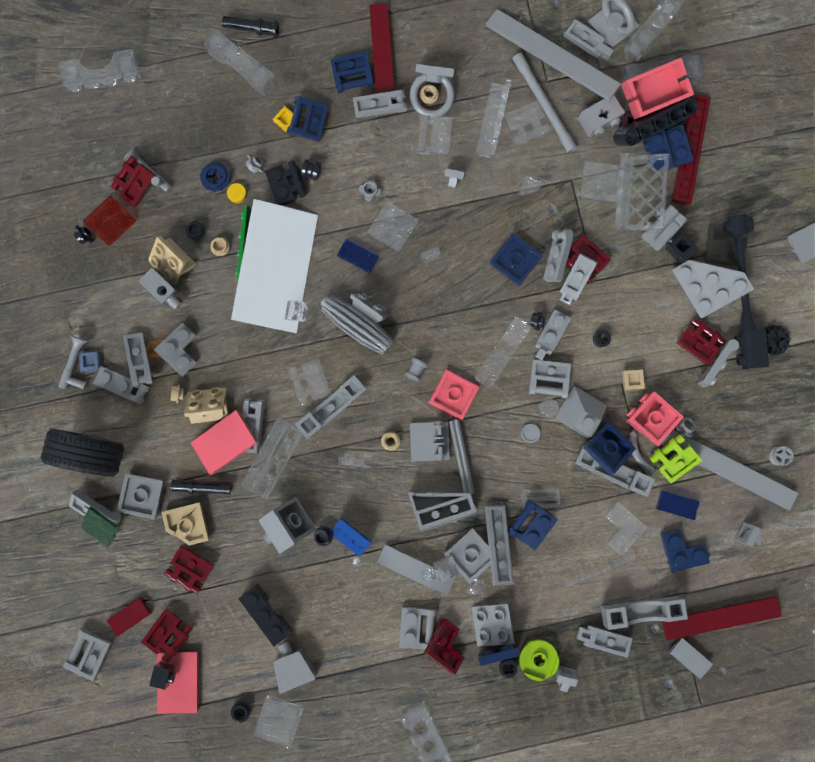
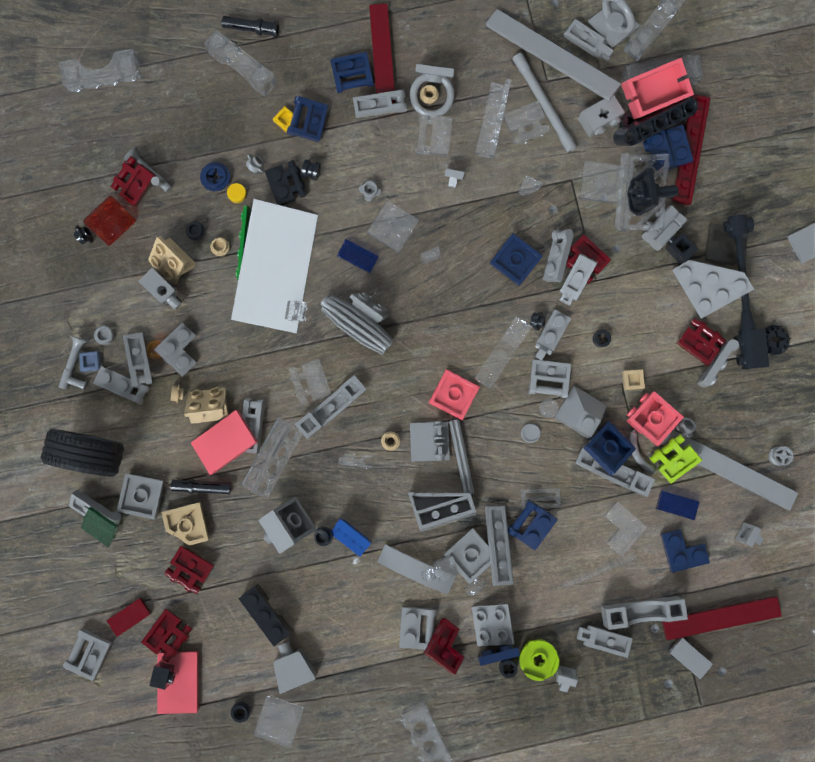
(104, 335): none -> light grey tile
(415, 369): light grey bush -> none
(645, 193): none -> black piece

